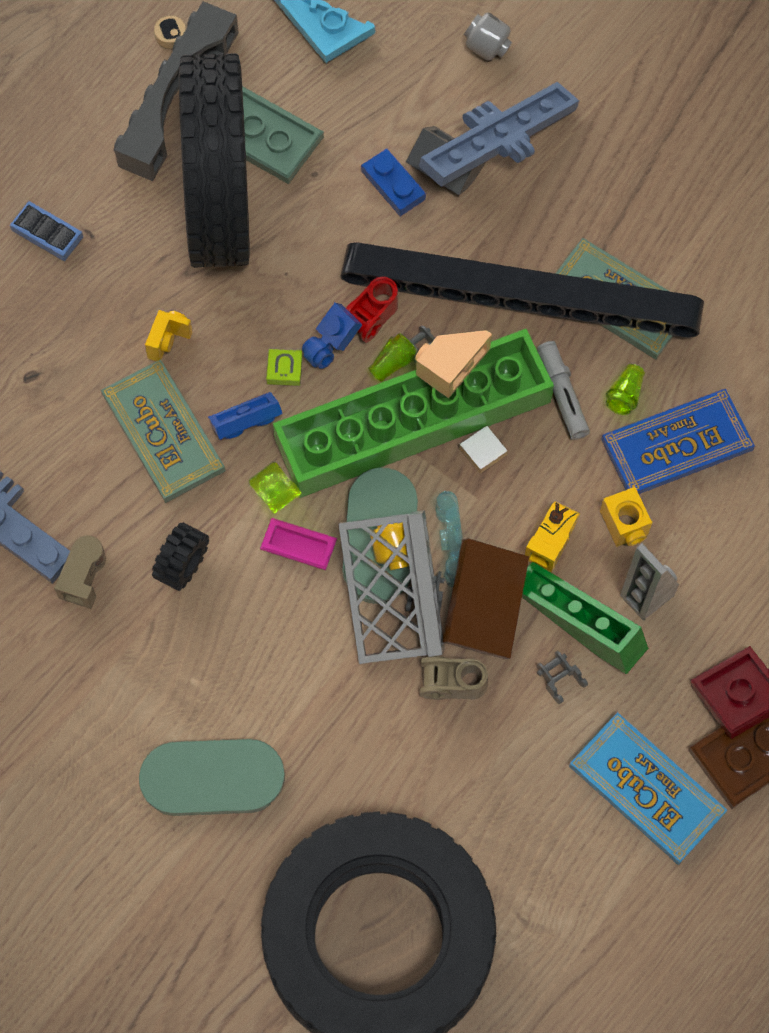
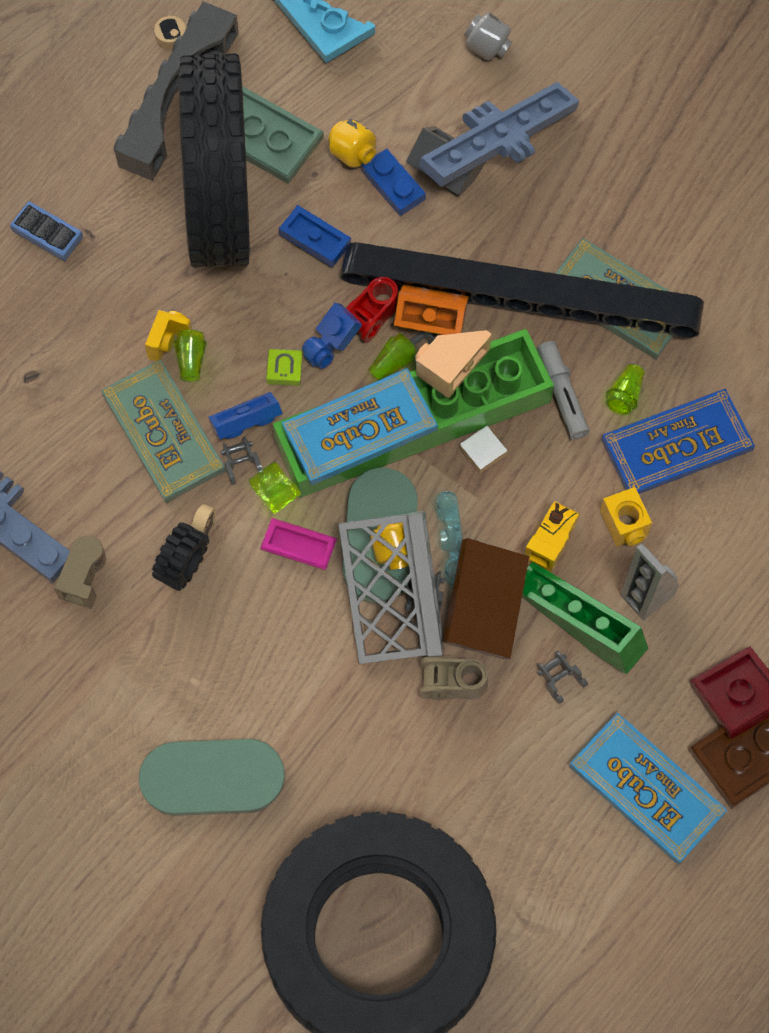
(190, 352): none -> clear neon green cone
(204, 518): none -> tan tile
(229, 465): none -> dark grey piece
(314, 236): none -> blue plate
(352, 143): none -> yellow head
(359, 426): none -> dark azure tile
(430, 310): none -> orange brick

